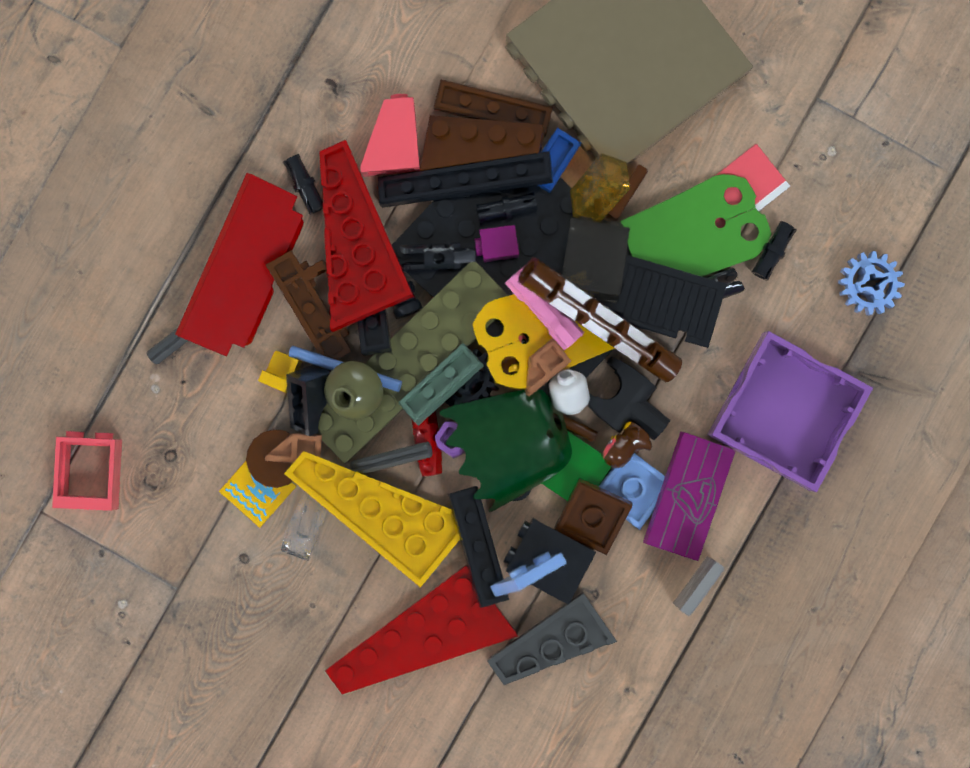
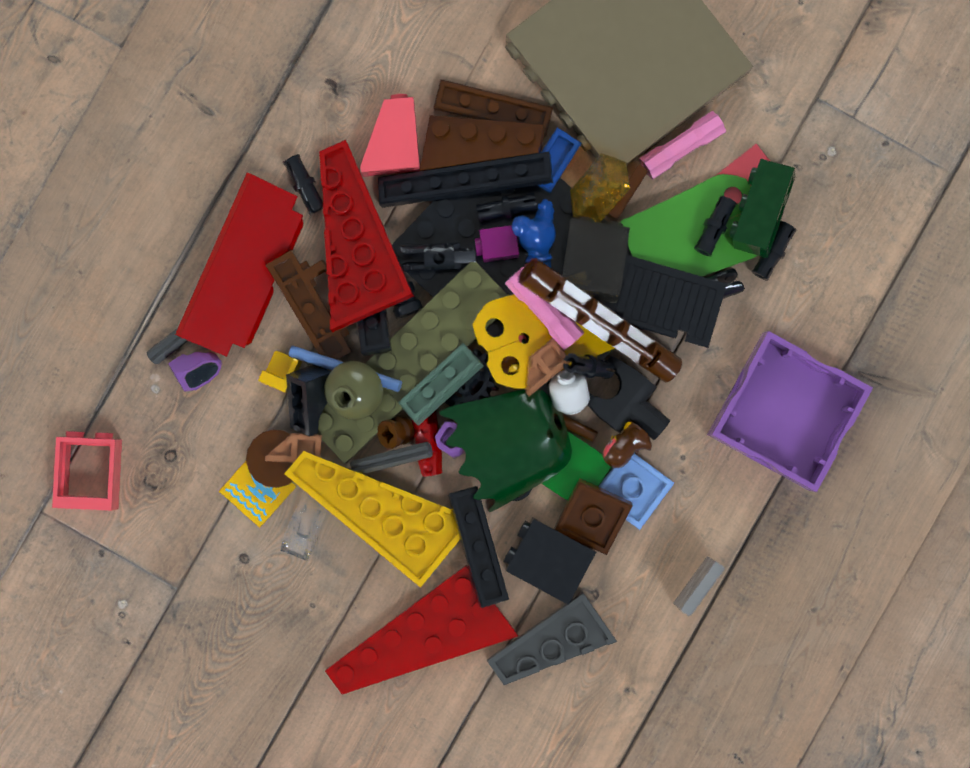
(195, 369): none -> medium lavender rock
(395, 432): none -> reddish brown wheel
(523, 577): light blue wing -> none
(538, 233): none -> blue animal
(589, 366): none -> black pin
(689, 496): magenta tile -> none
(699, 134): none -> bright pink axle
(715, 226): none -> black pin
(762, 207): none -> dark green brick
(868, 272): light blue gear -> none

